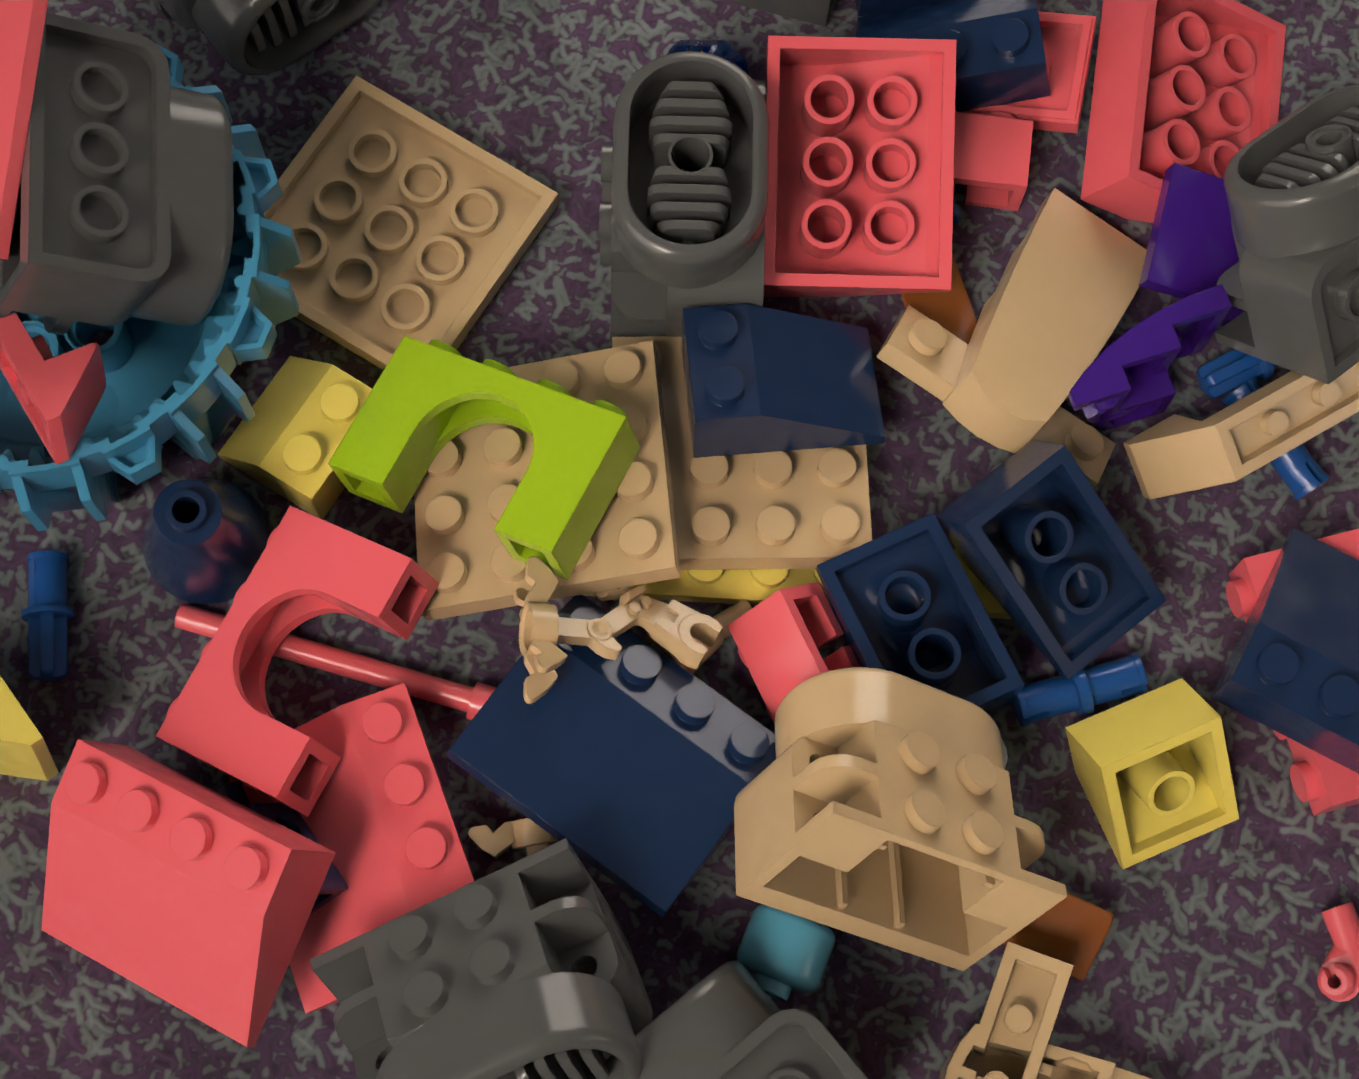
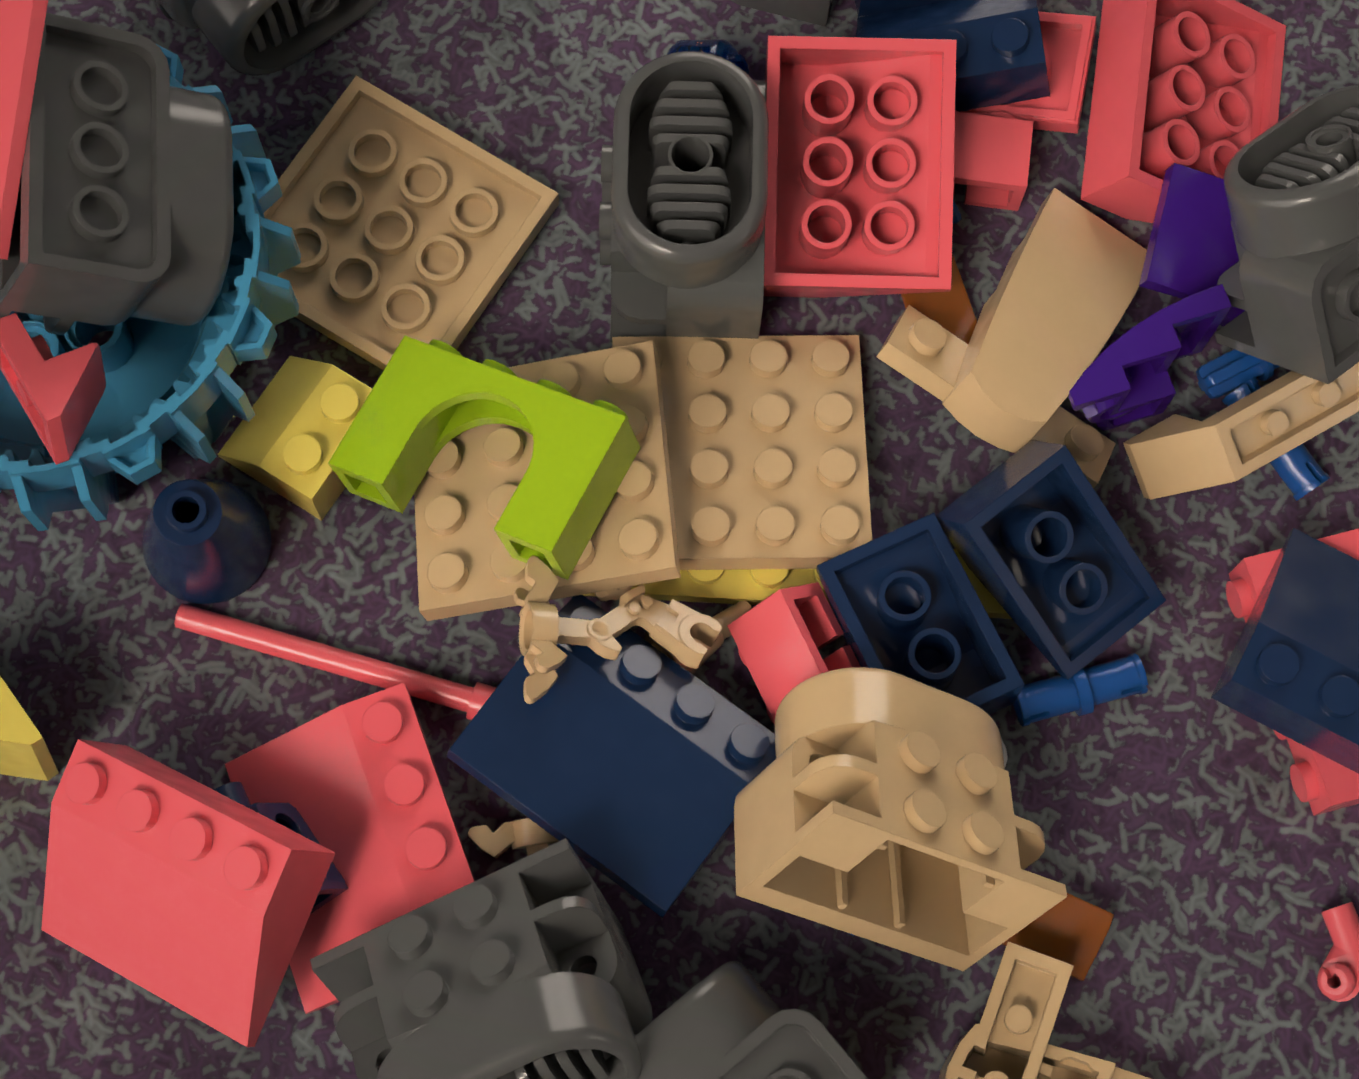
(47, 615): blue axle -> none
(300, 575): coral arch -> none
(776, 381): dark blue slope -> none
(785, 951): medium azure head -> none
(1155, 771): light yellow slope -> none

